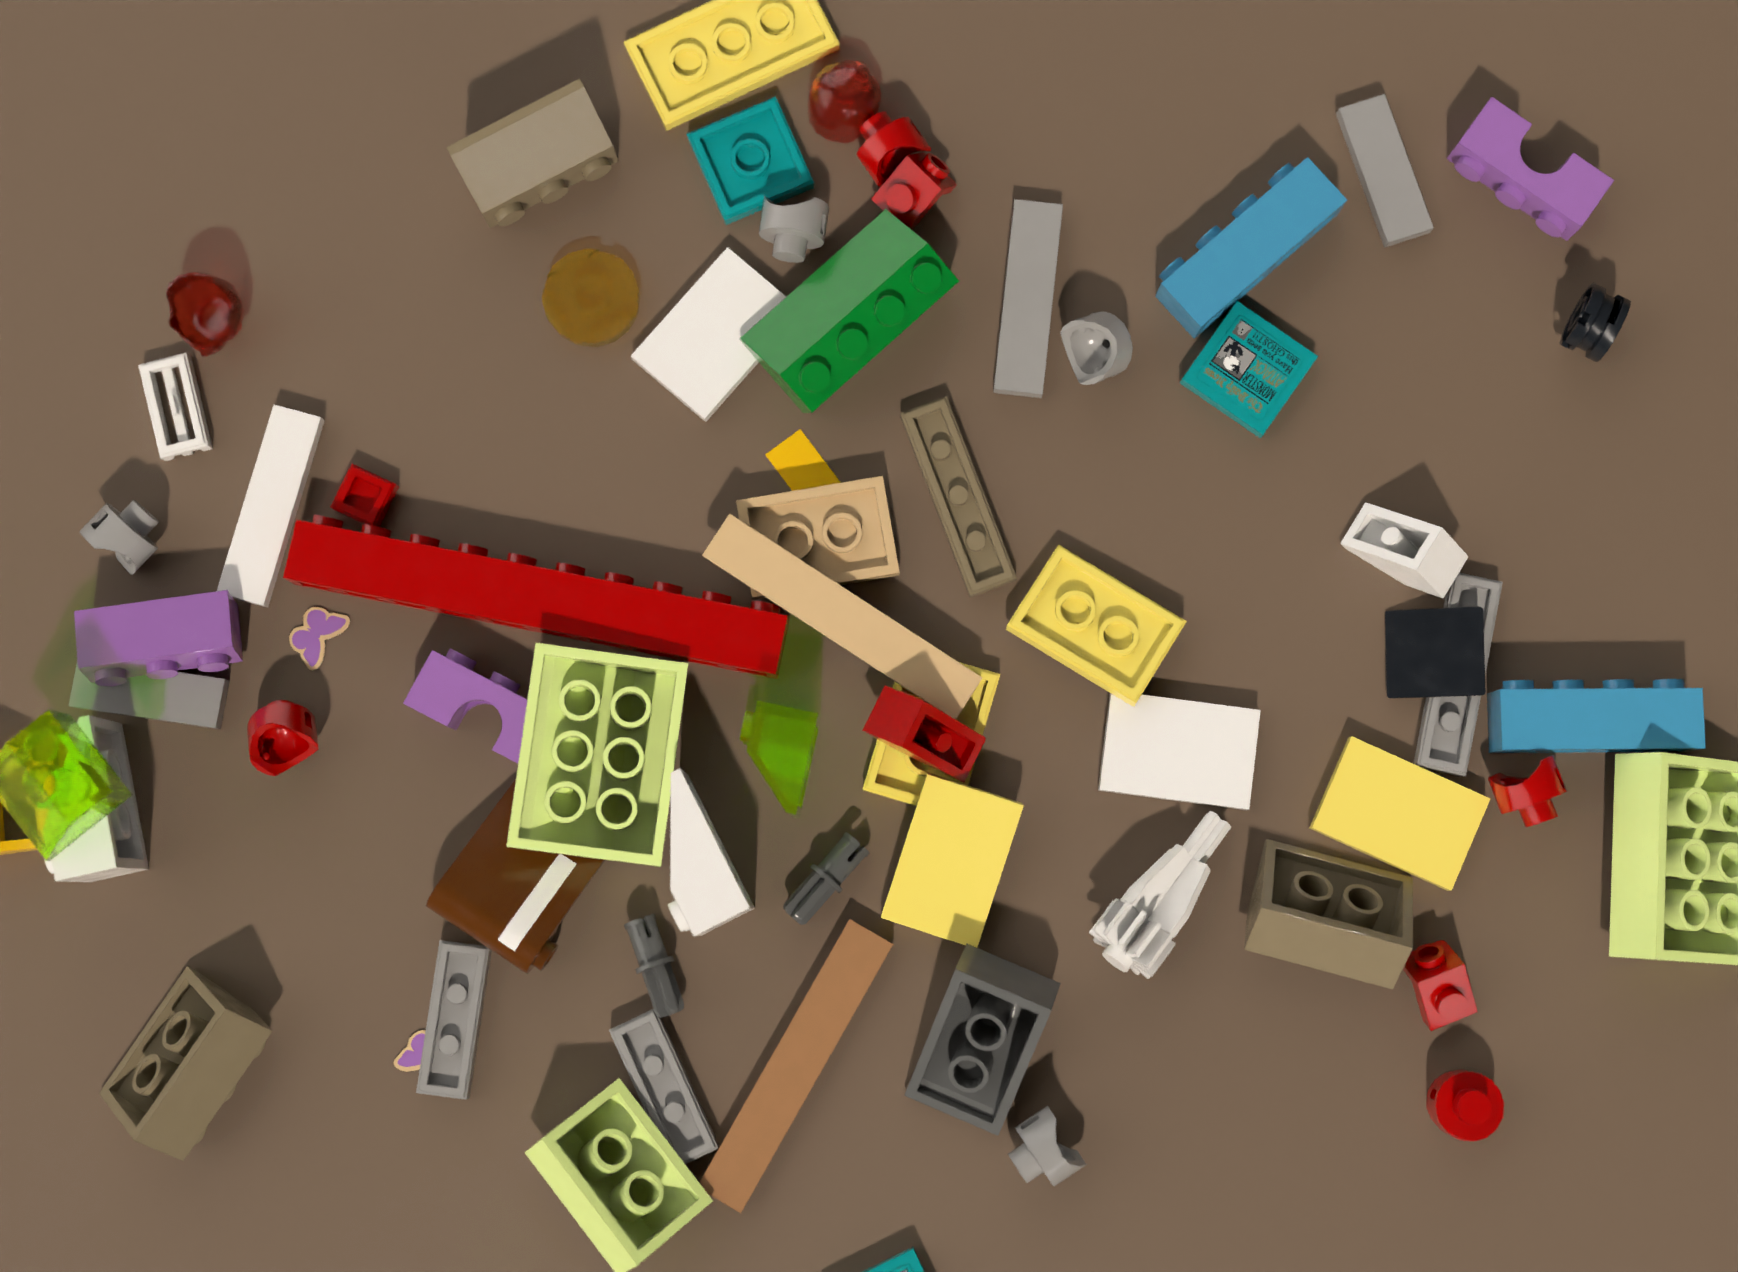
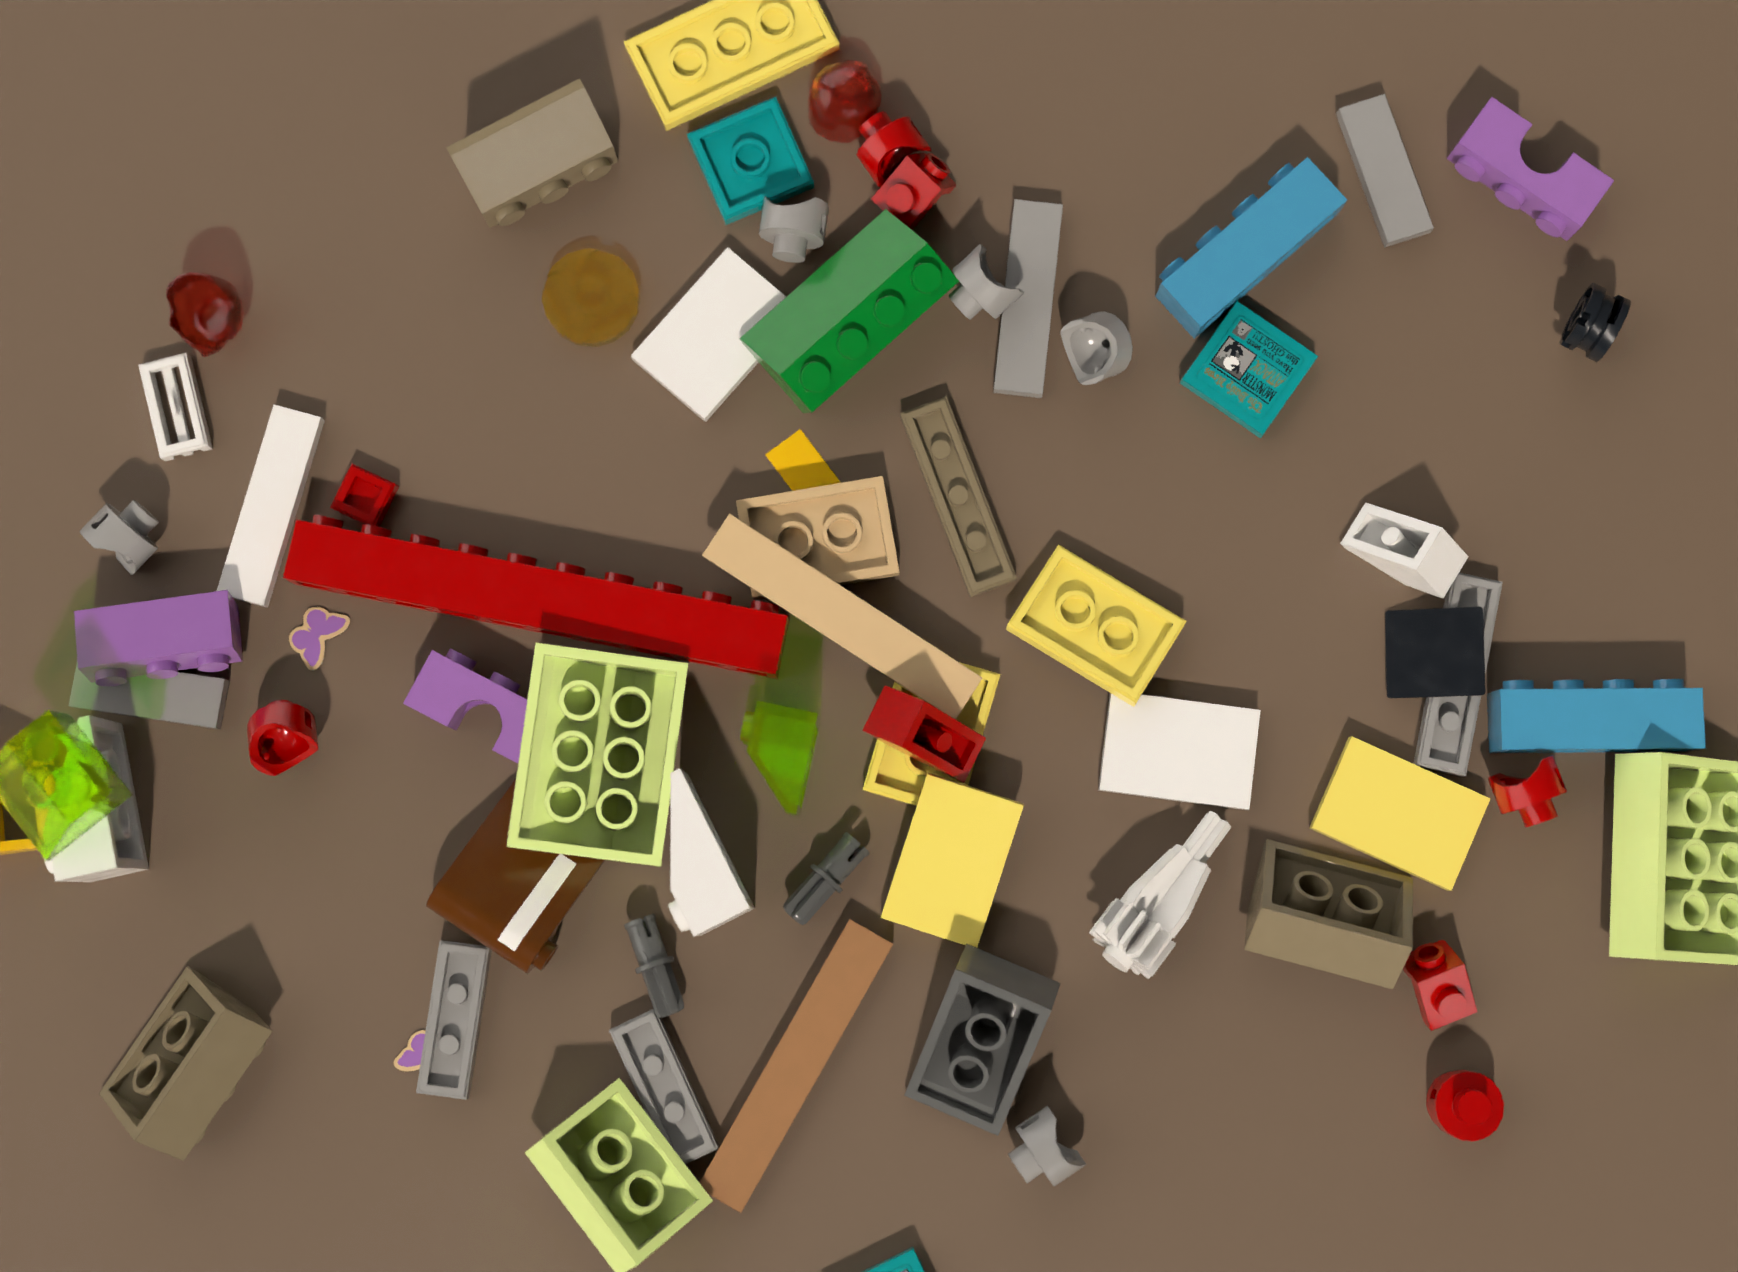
(979, 287): none -> light grey piece

